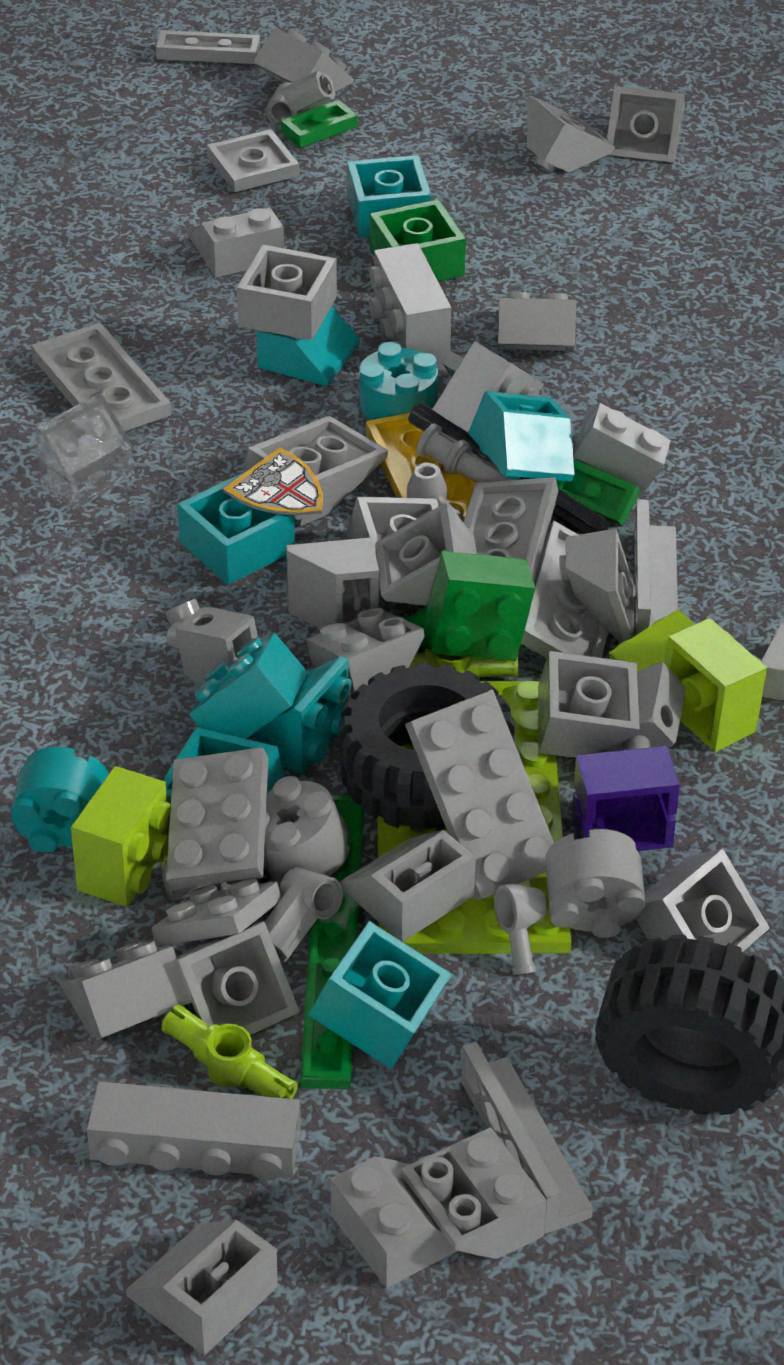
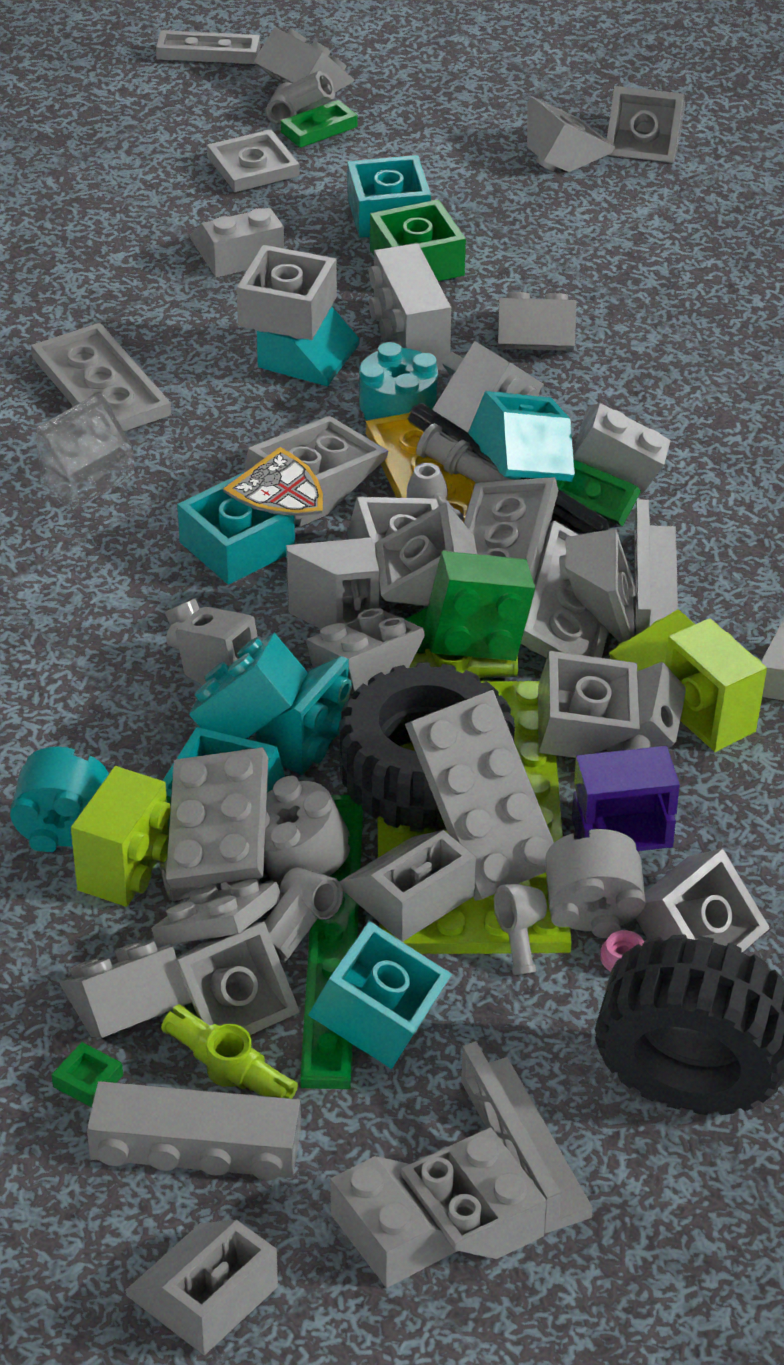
(83, 1070): none -> green plate
(618, 944): none -> bright pink plate

